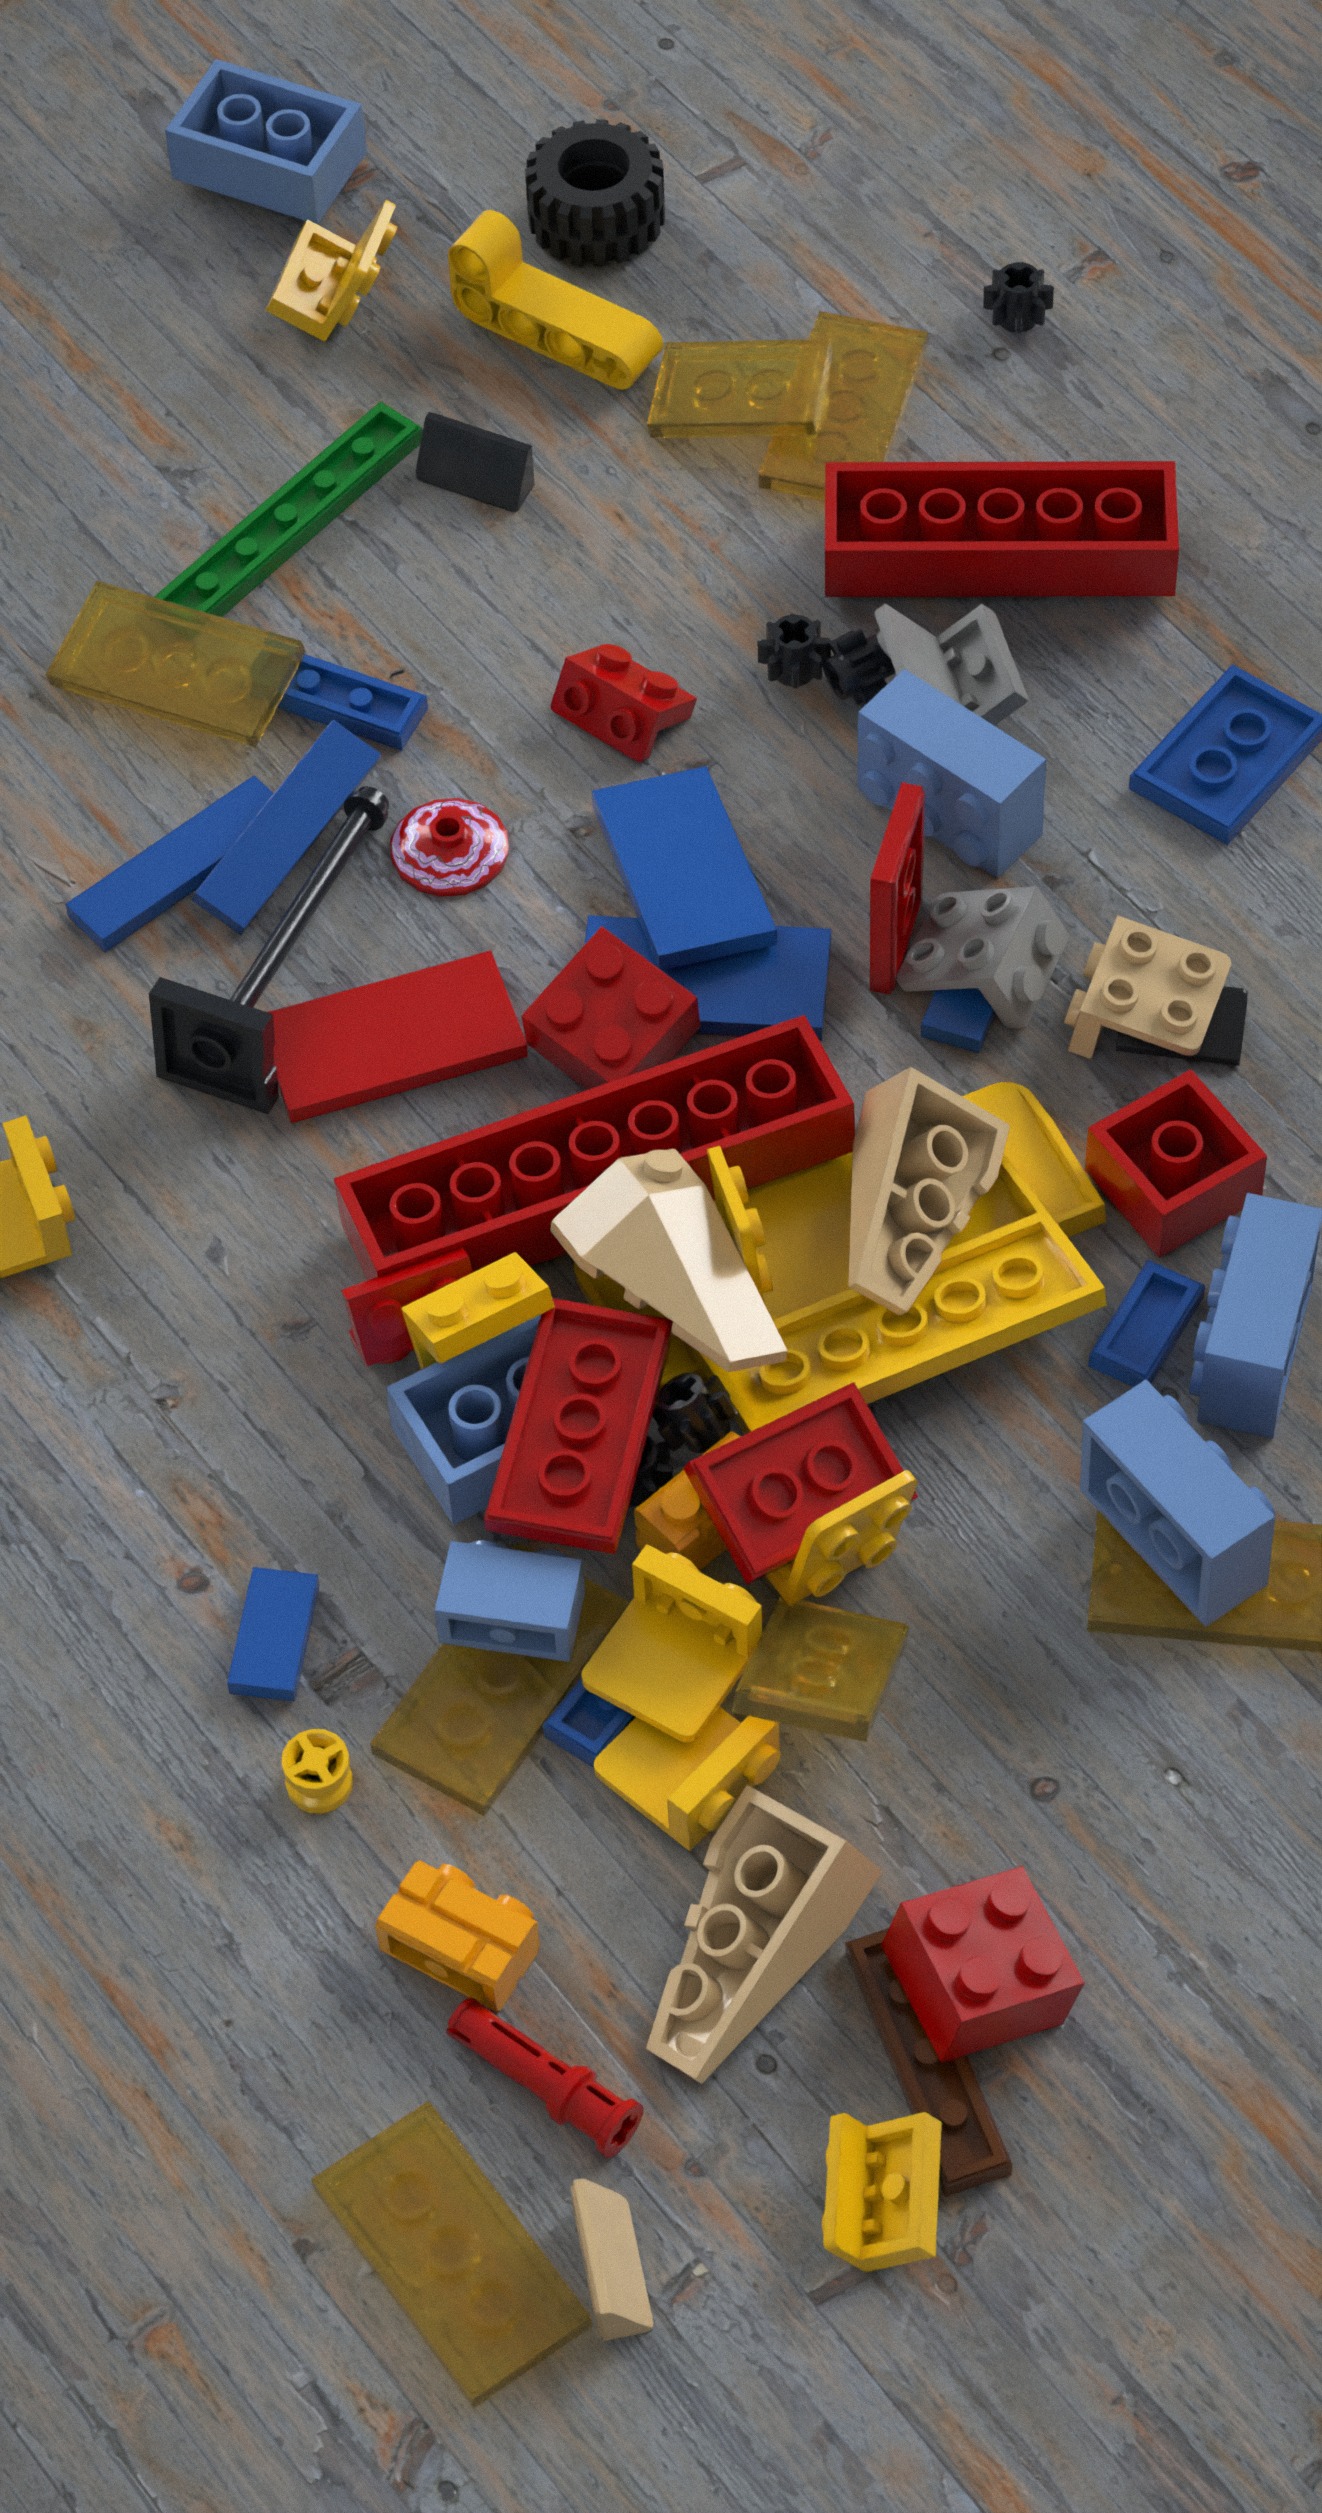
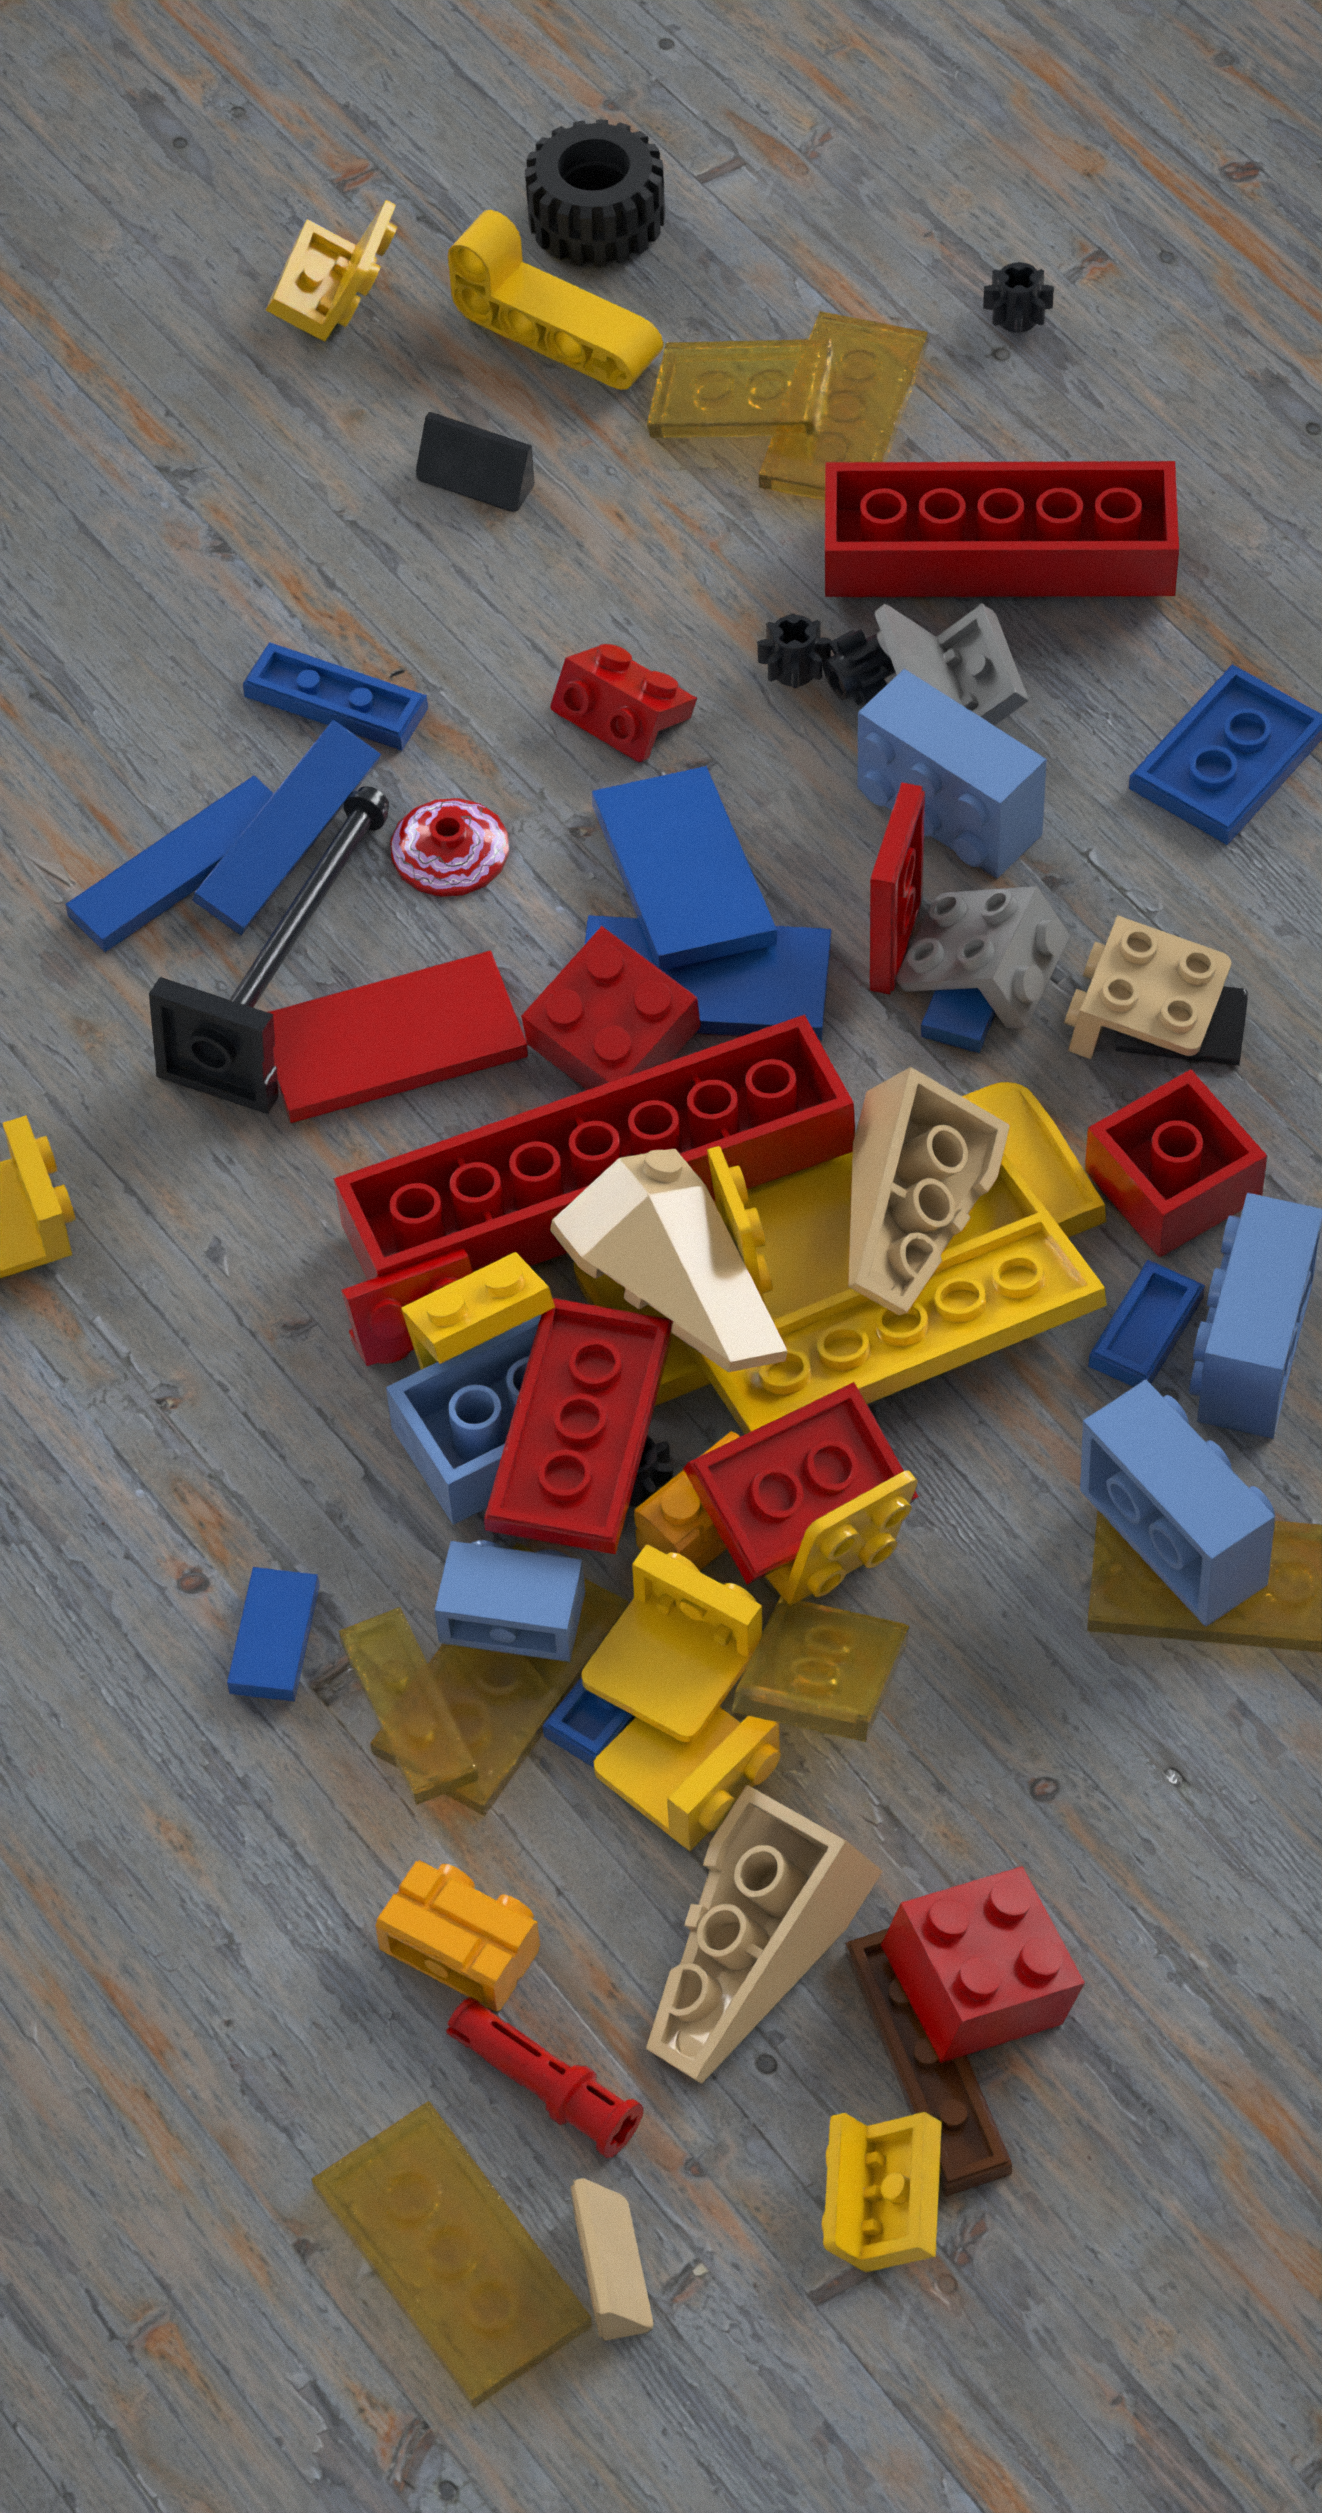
(176, 663): clear yellow tile -> none
(266, 141): medium blue brick -> none
(295, 512): green tile -> none
(322, 1755): yellow wheel -> none
(408, 1705): none -> clear yellow tile
(693, 1412): black gear -> none

